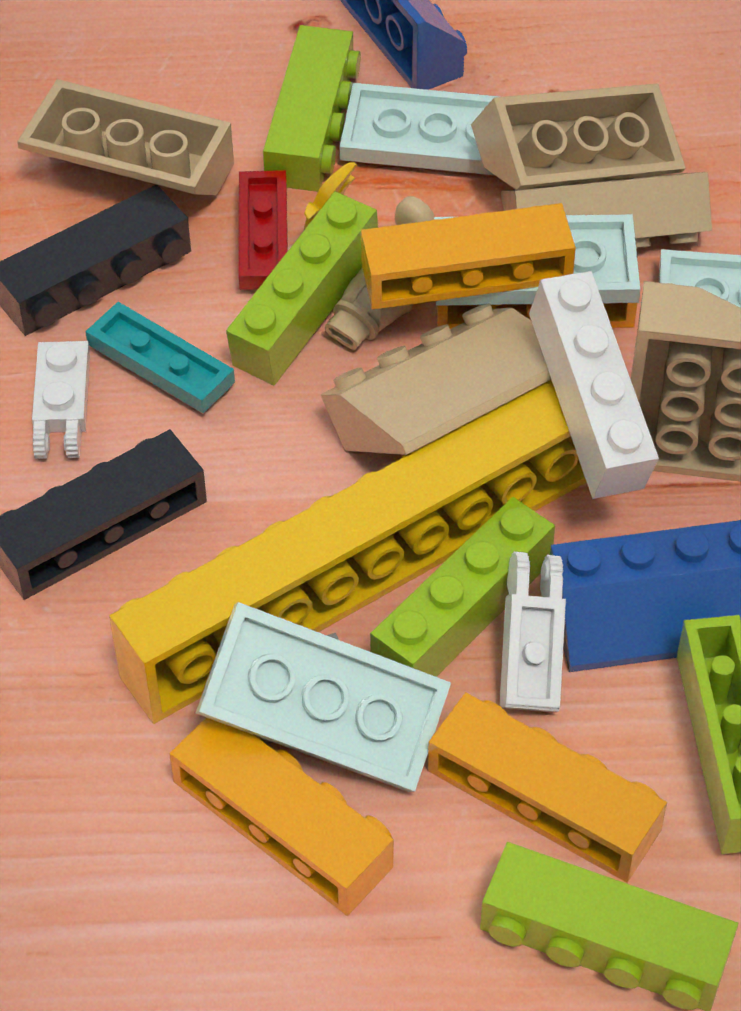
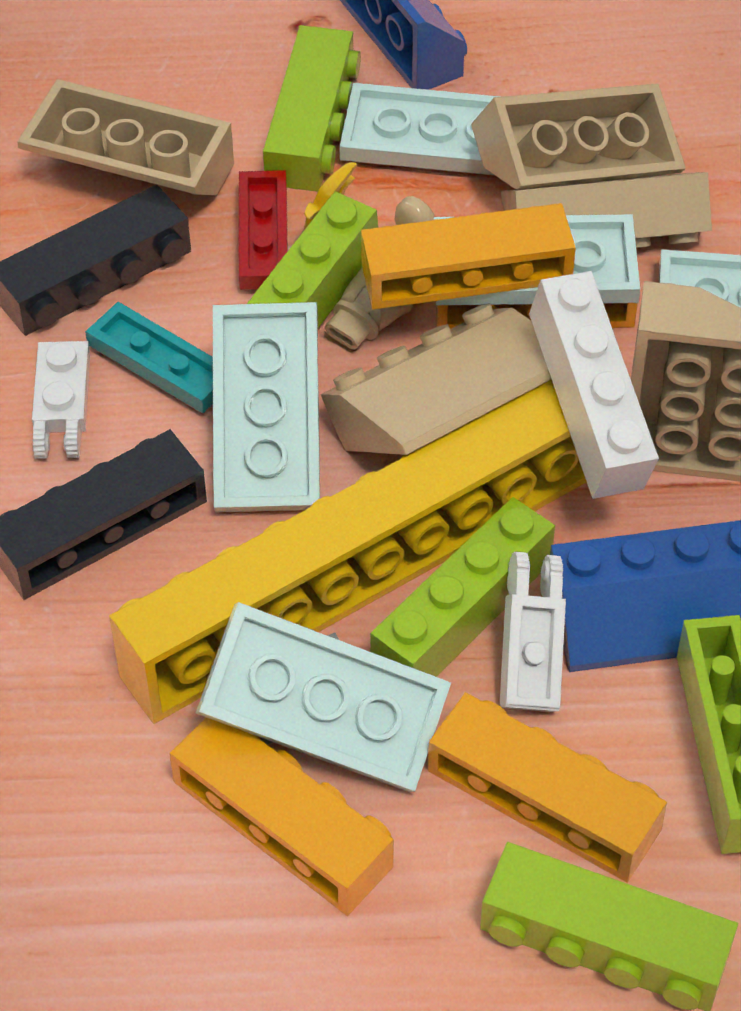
(265, 407): none -> light aqua plate

